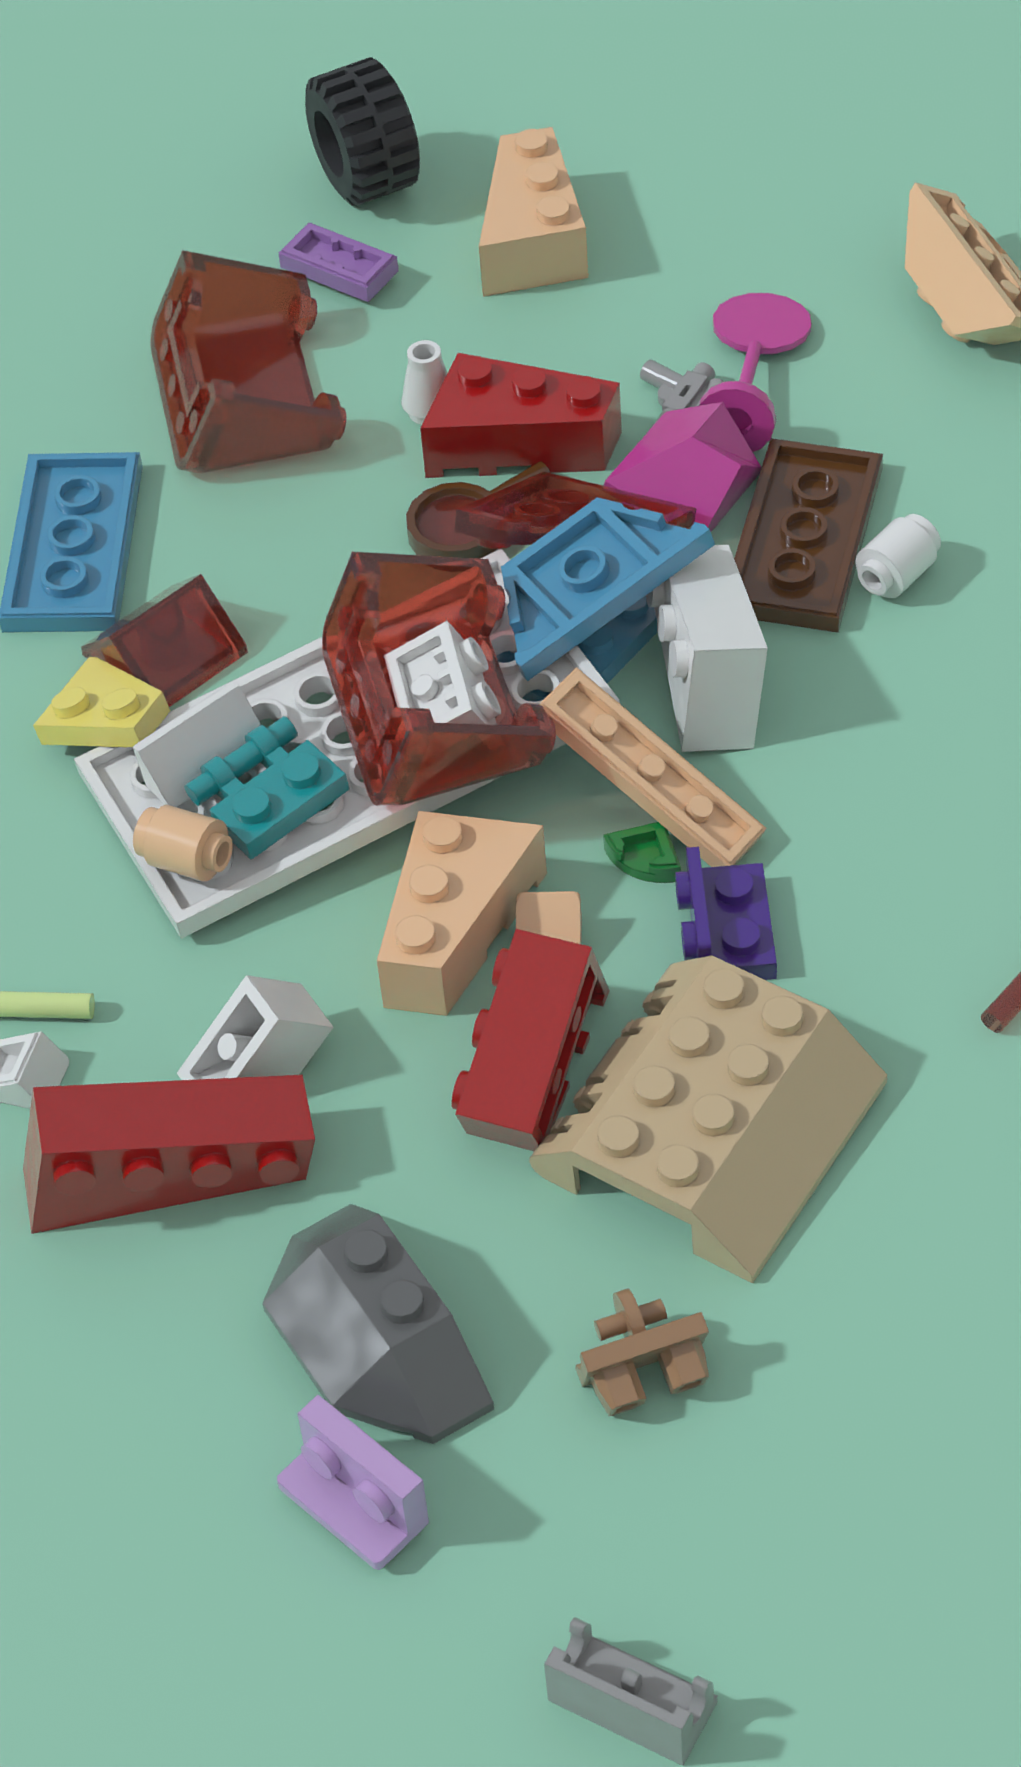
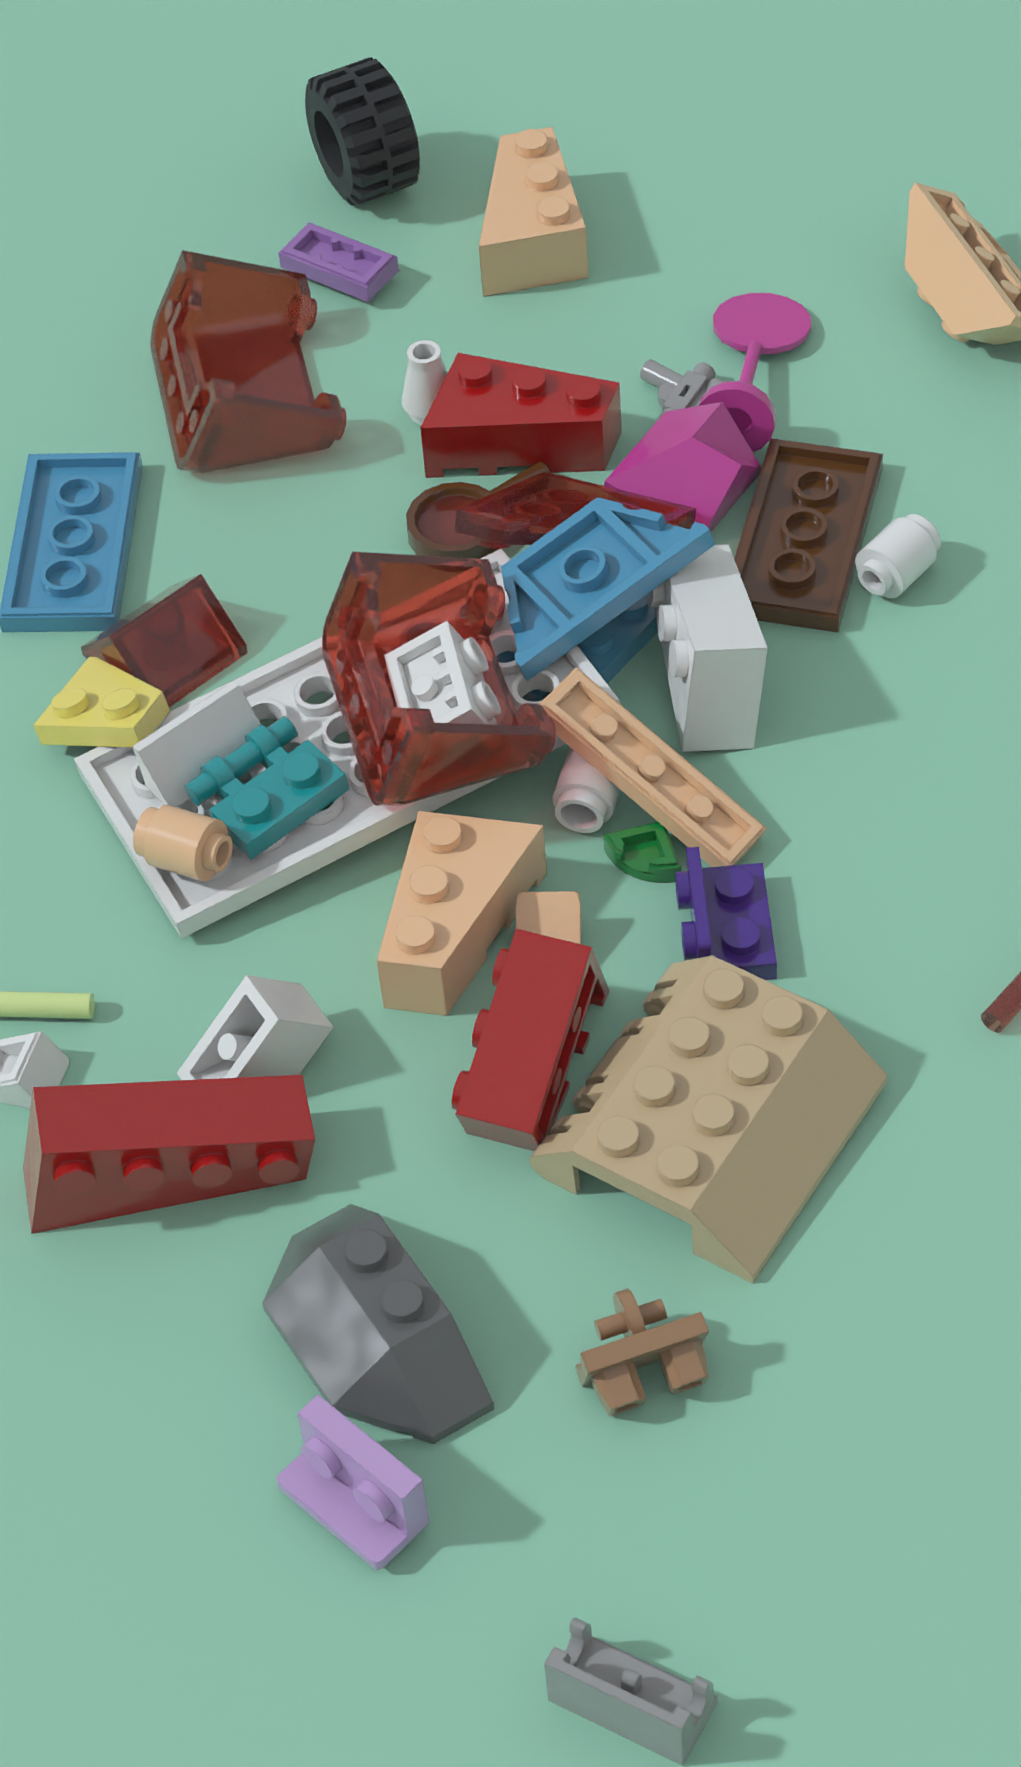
(583, 795): none -> white brick

